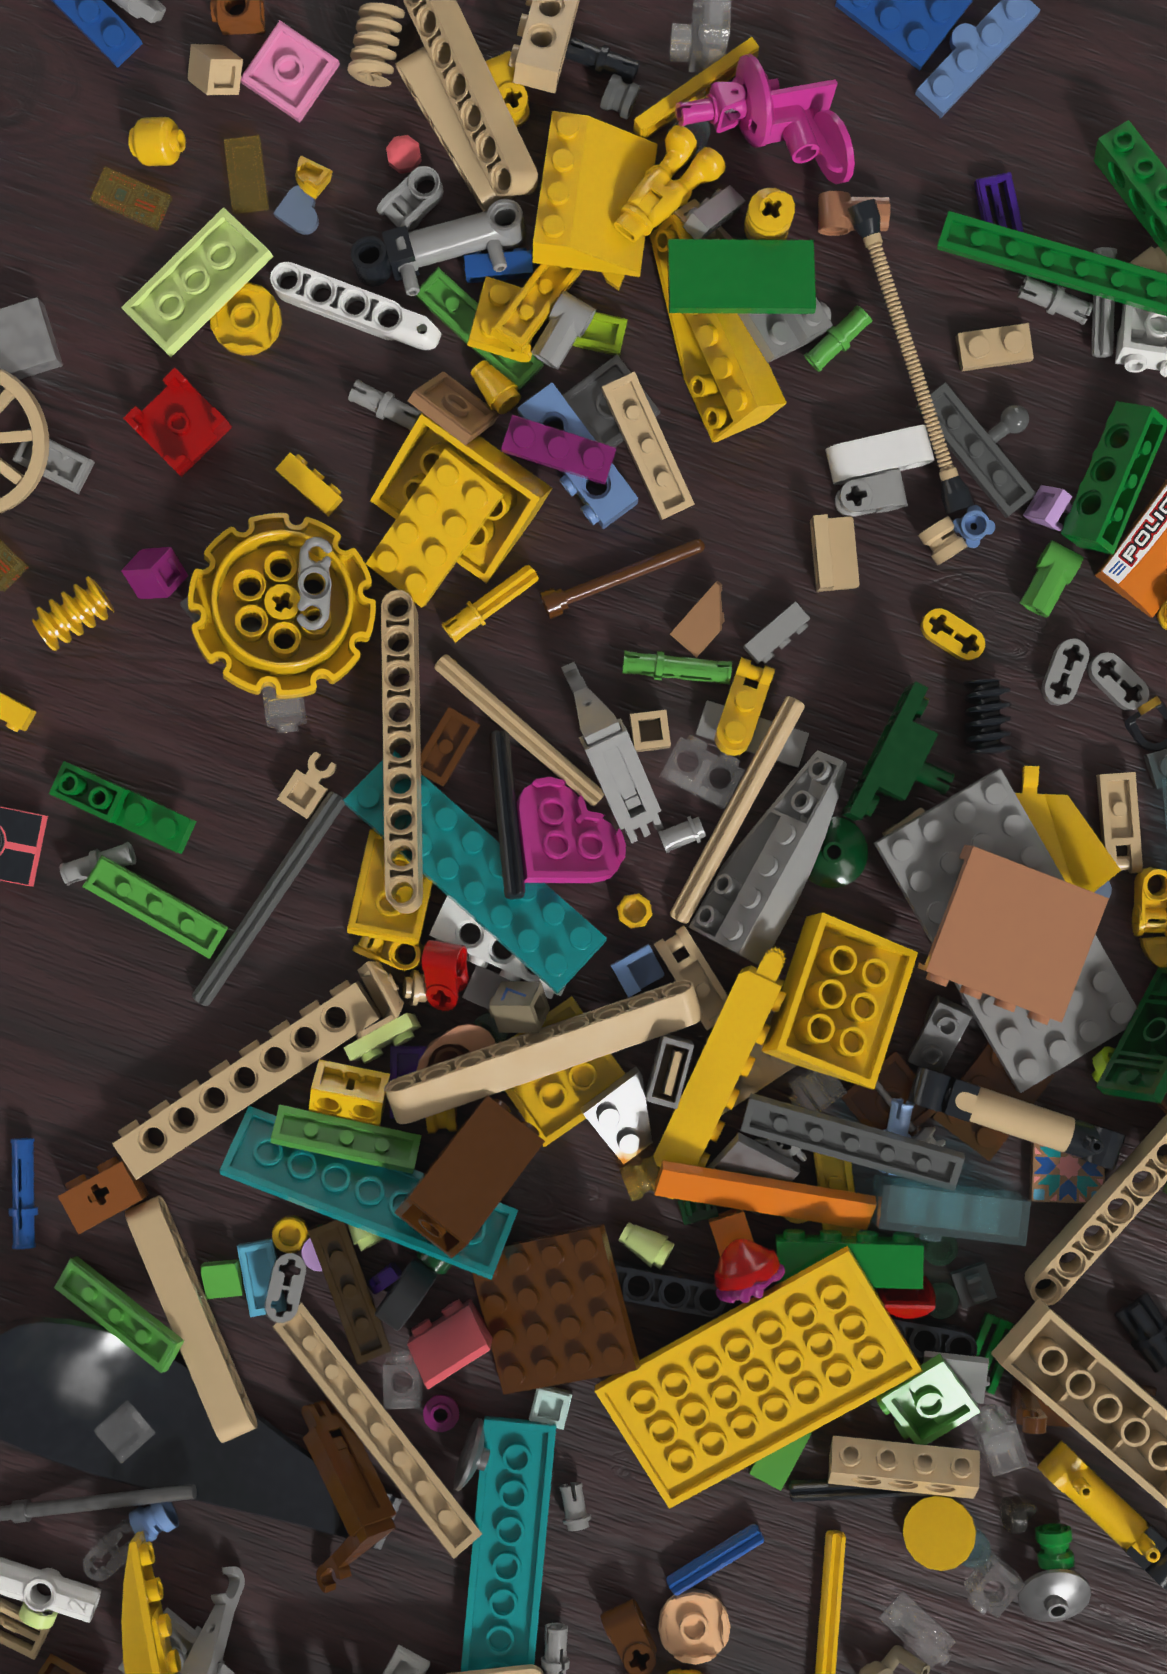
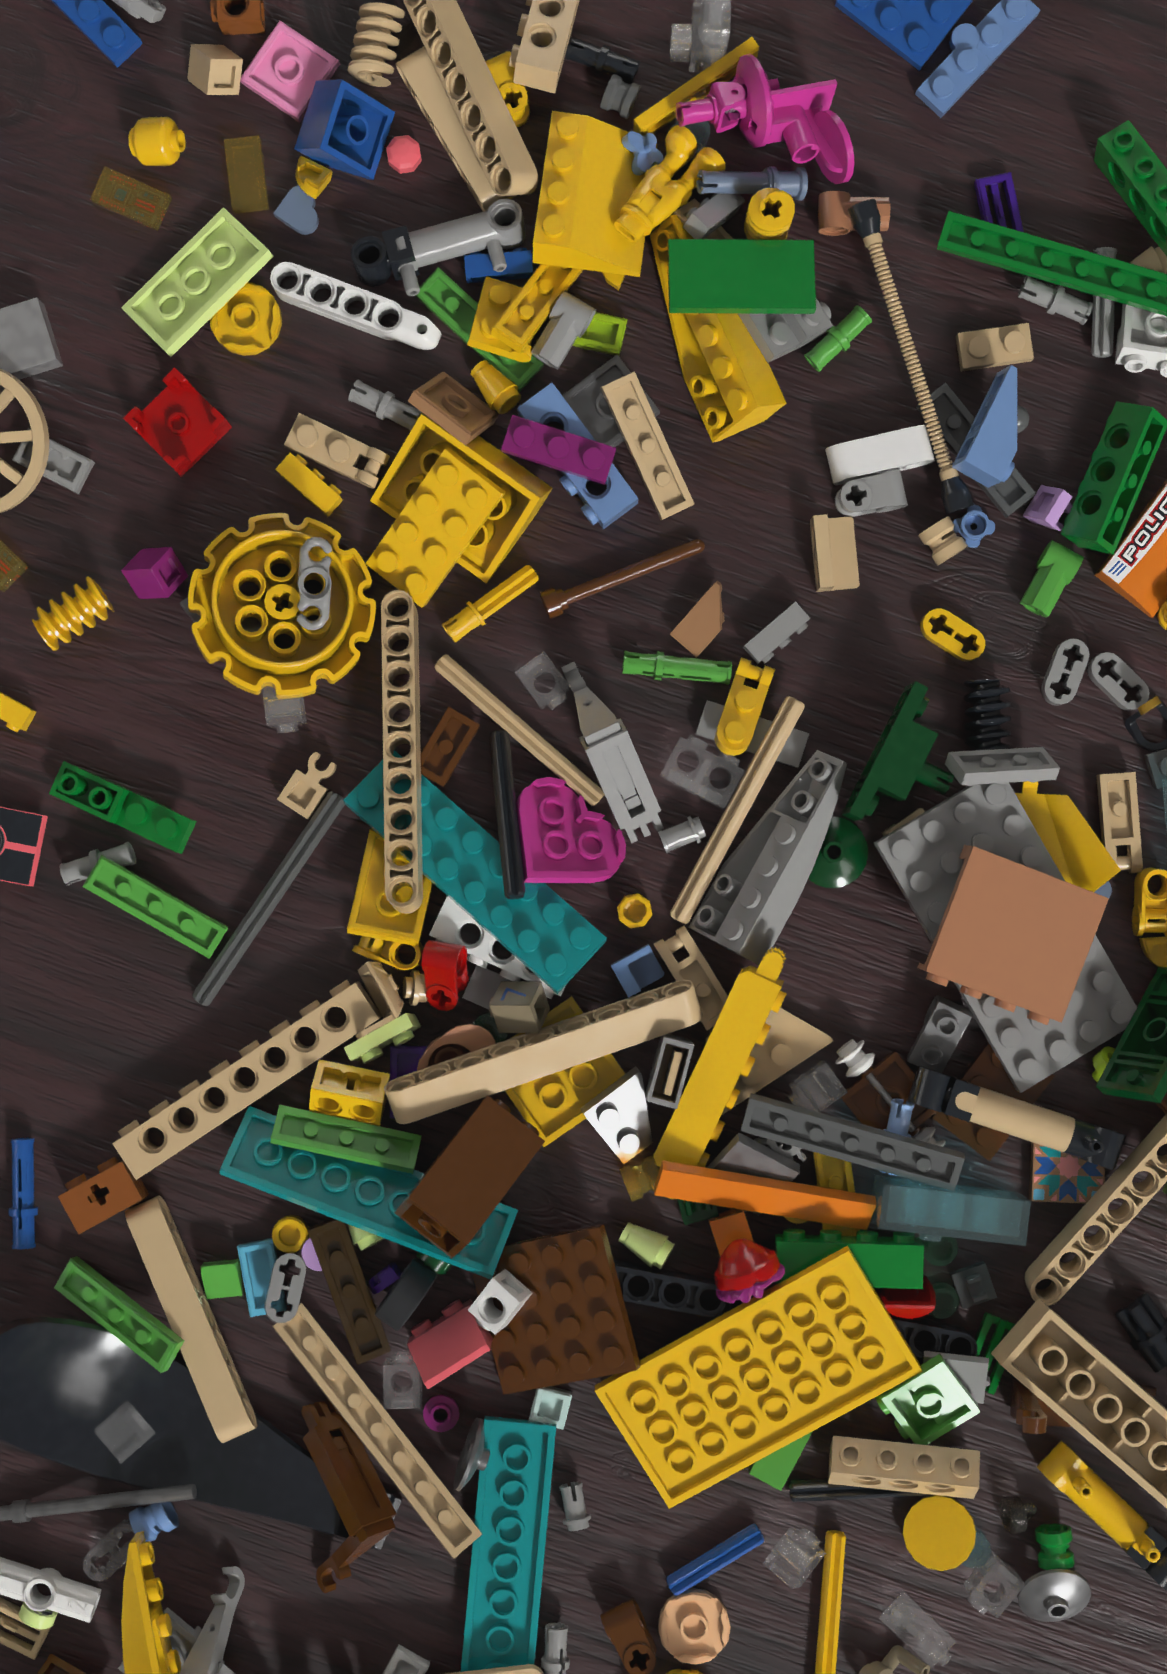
(335, 450): none -> tan plate
(344, 128): none -> blue slope
(411, 202): light grey piece -> none
(443, 1120): yellow wheel -> none
(509, 1292): none -> white brick
(543, 665): none -> clear brick
(644, 151): none -> medium blue piece
(650, 730): tan brick -> none
(741, 182): none -> sand blue pin
(795, 1557): none -> clear brick
(840, 1000): yellow slope -> none
(993, 435): none -> medium blue slope
(998, 1440): clear brick -> none
(1002, 766): none -> light grey plate

